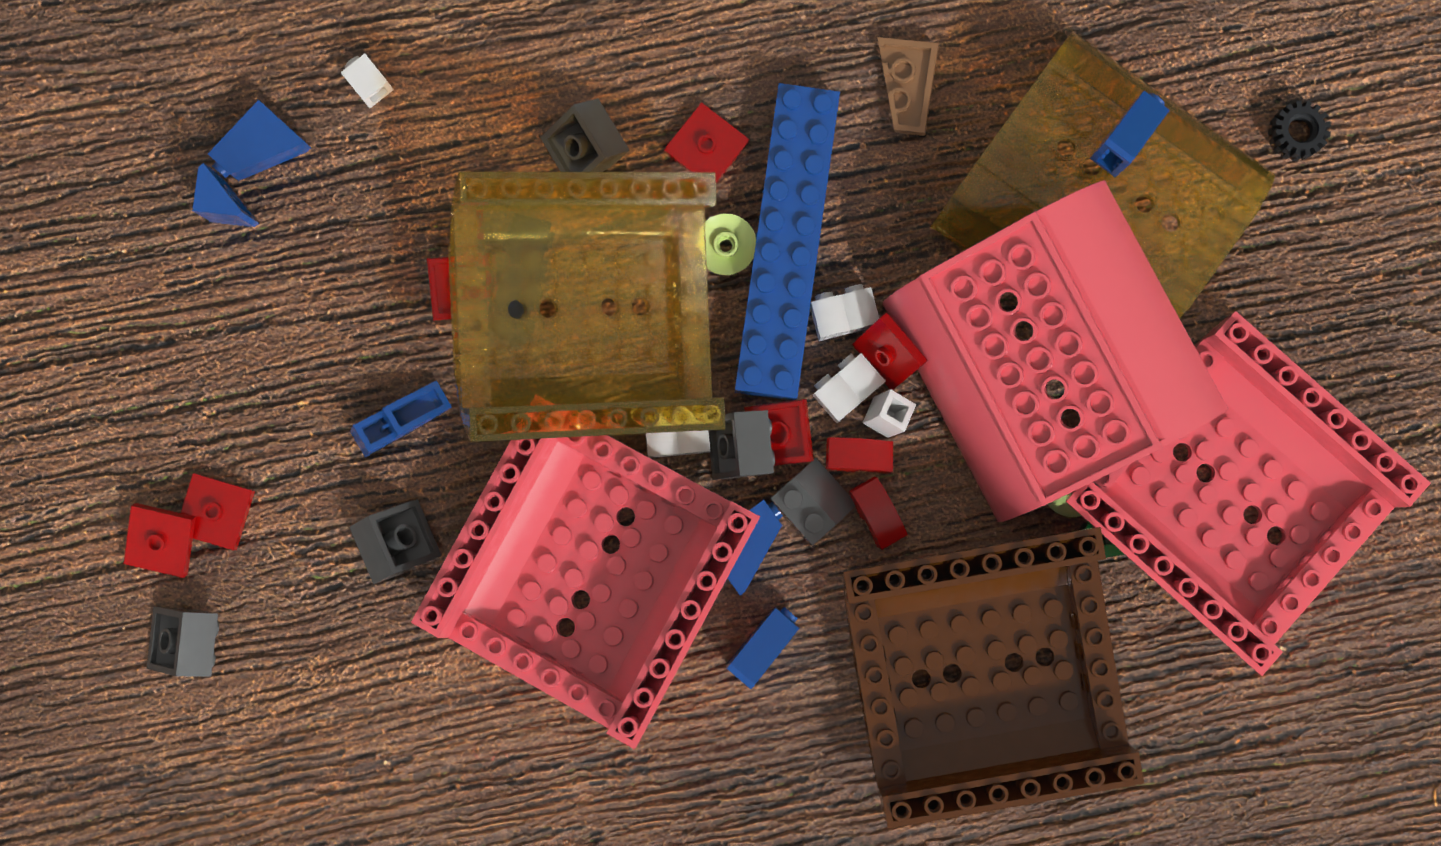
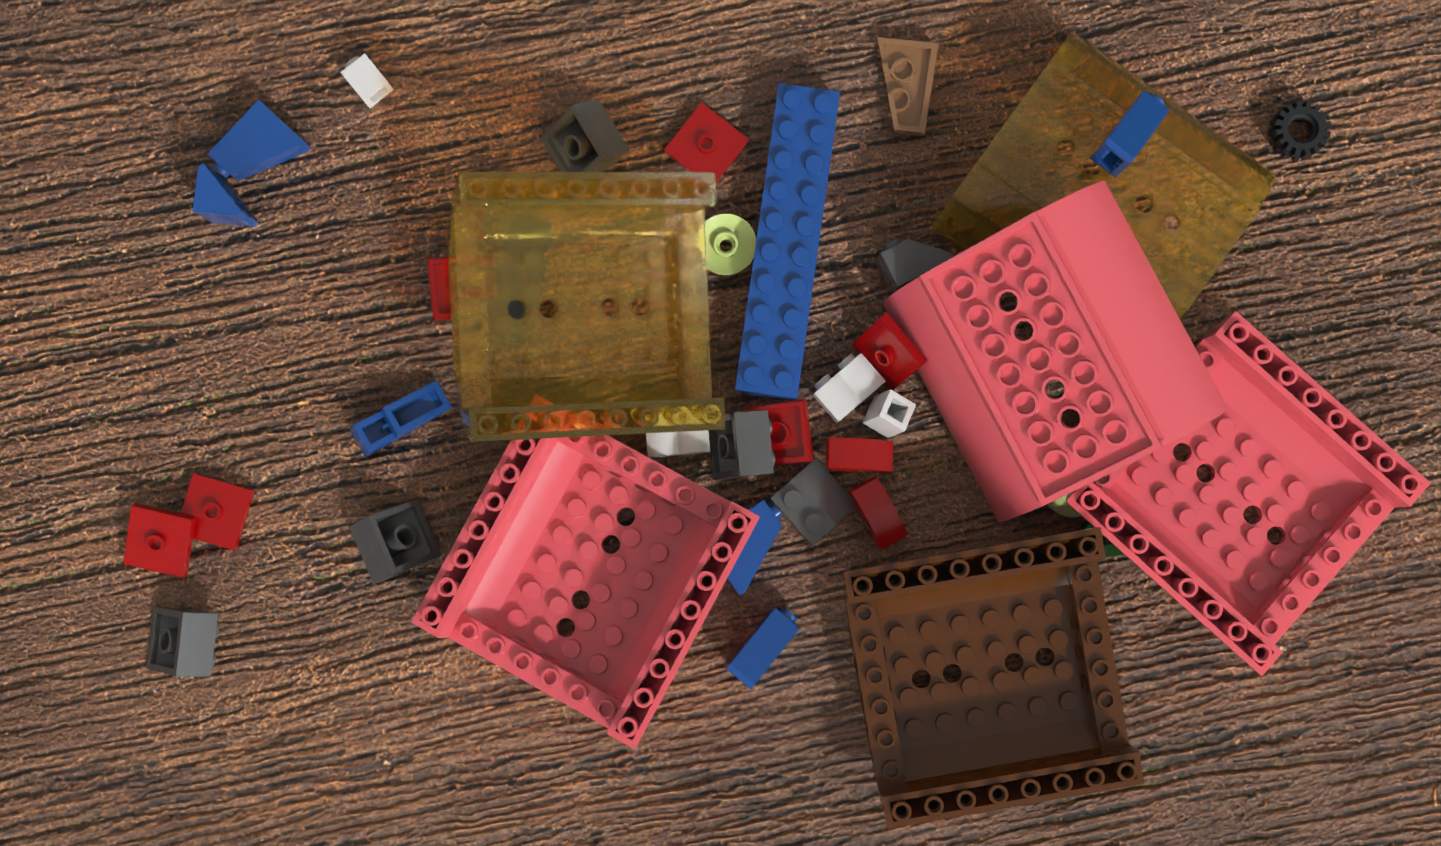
(844, 313): white brick -> none
(906, 261): none -> dark grey slope

